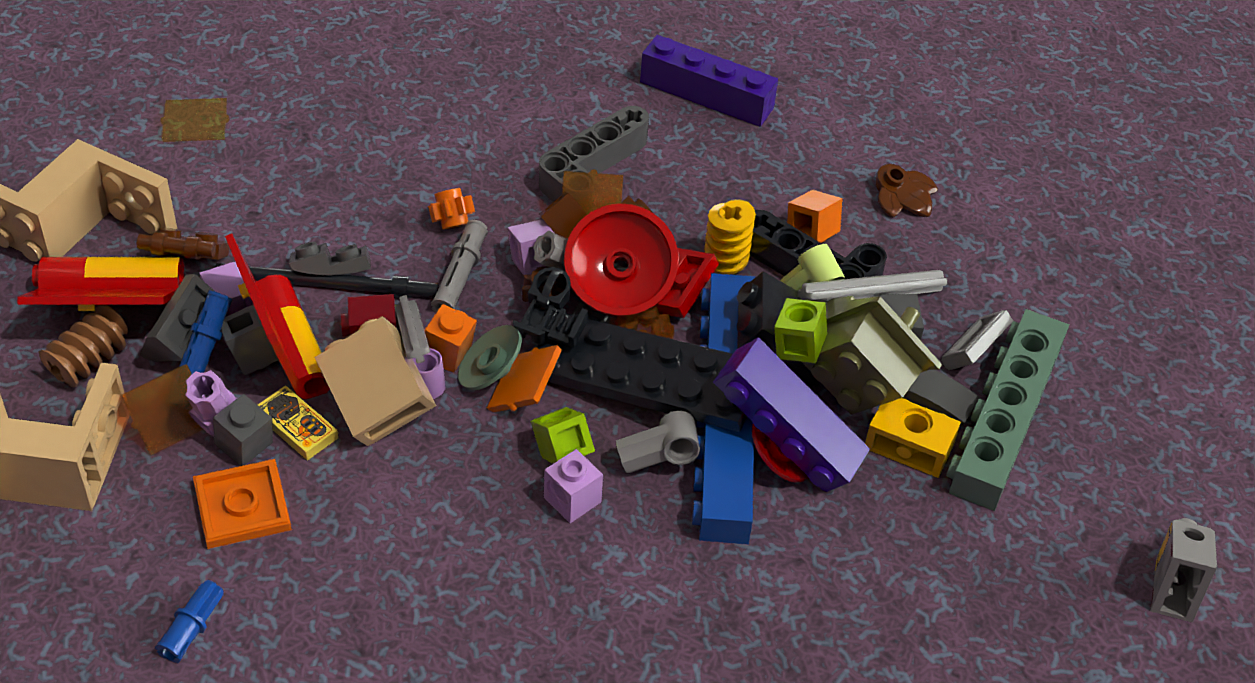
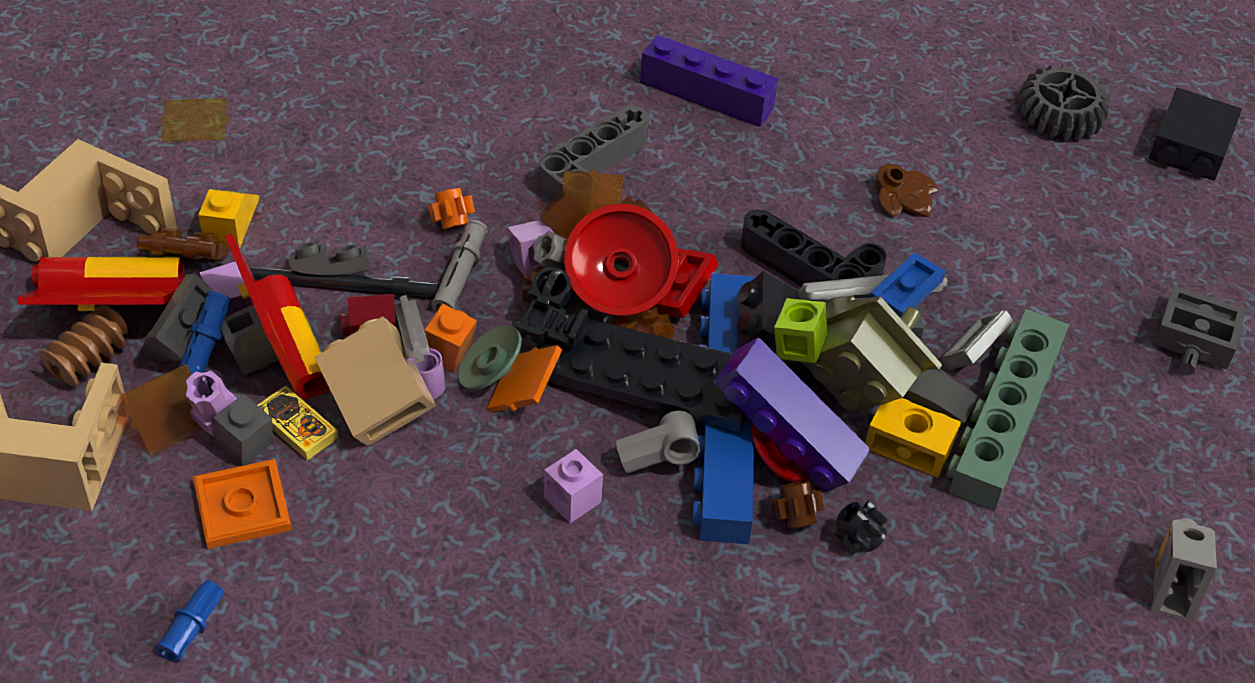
(227, 213): none -> yellow slope
(561, 434): lime brick -> none
(730, 235): yellow piece -> none
(797, 504): none -> reddish brown gear
(814, 266): yellowish green piece -> none
(816, 214): orange brick -> none
(861, 527): none -> black gear
(909, 283): none -> blue plate
(1063, 103): none -> dark grey gear
(1195, 134): none -> black brick
(1199, 329): none -> dark grey plate

